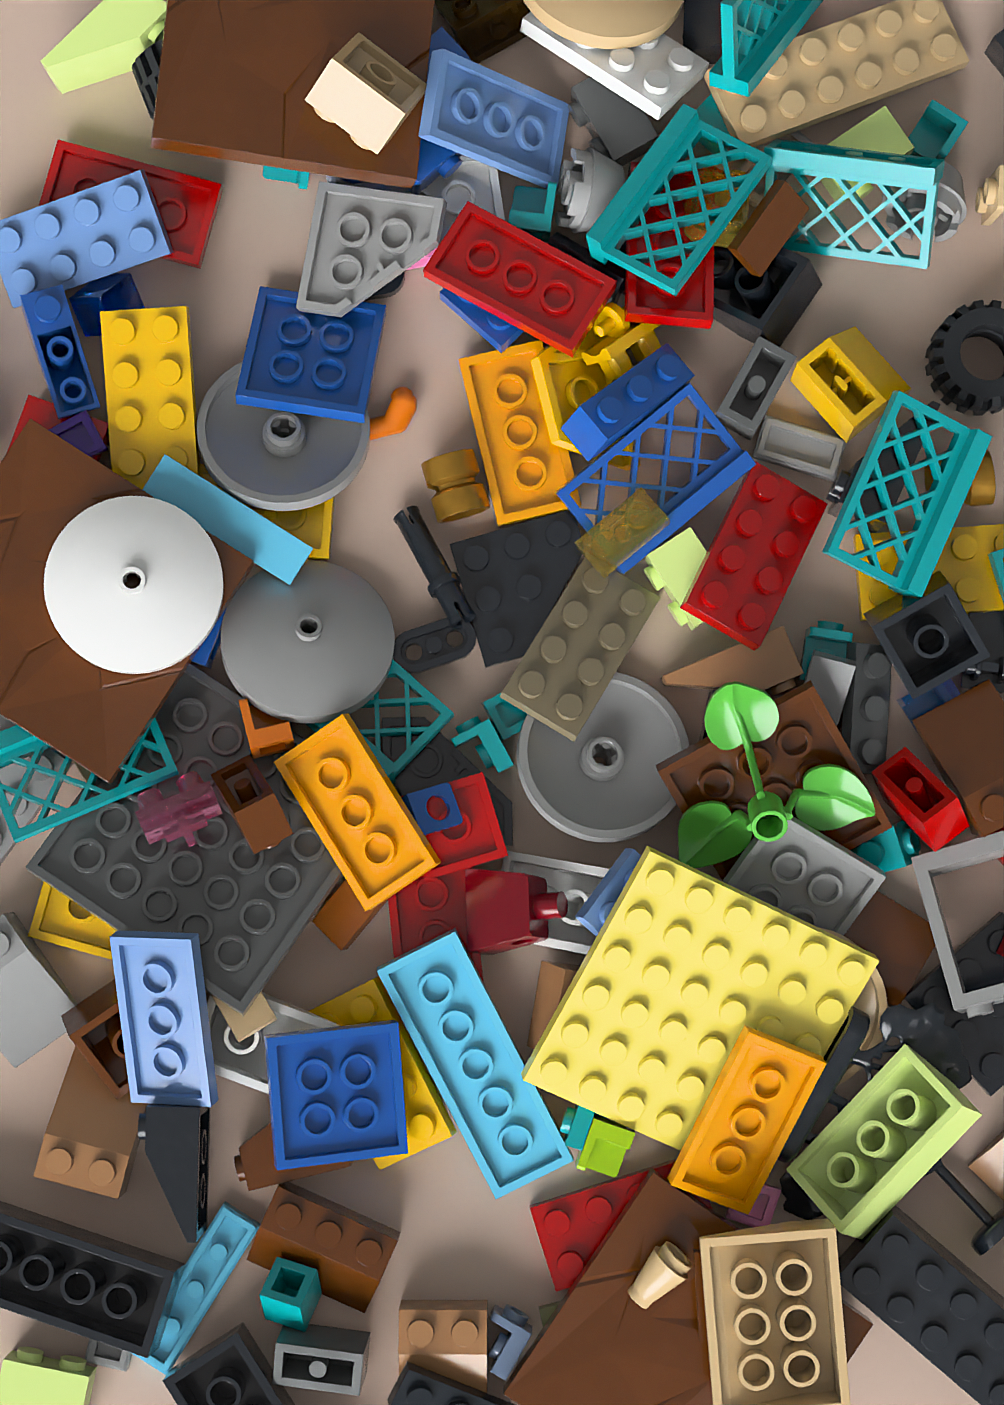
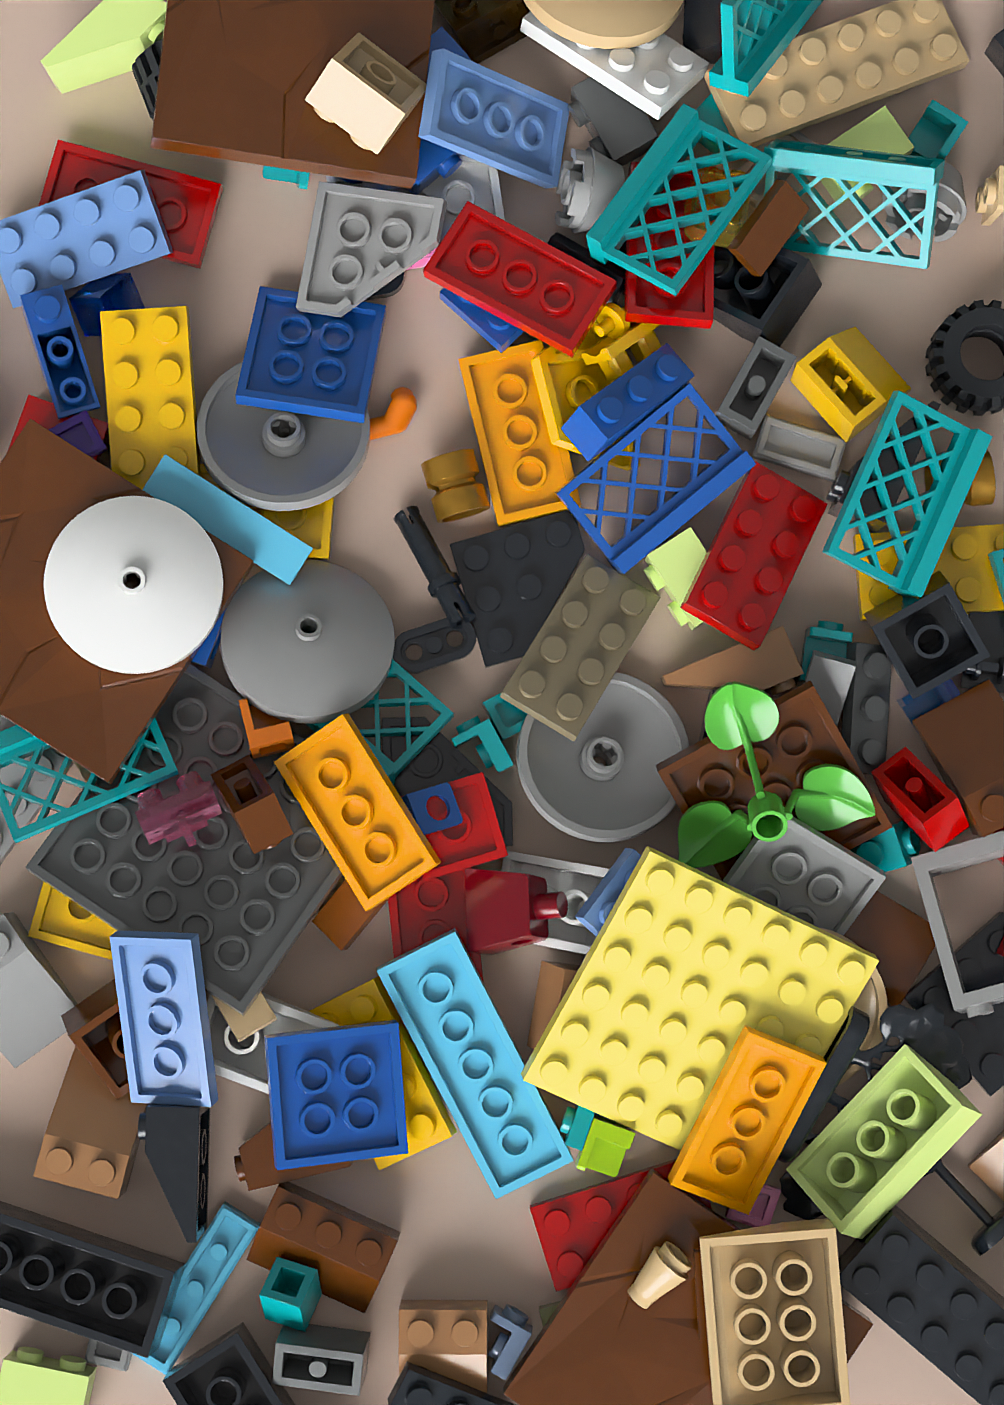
(534, 210): teal panel -> none
(622, 532): clear yellow plate -> none

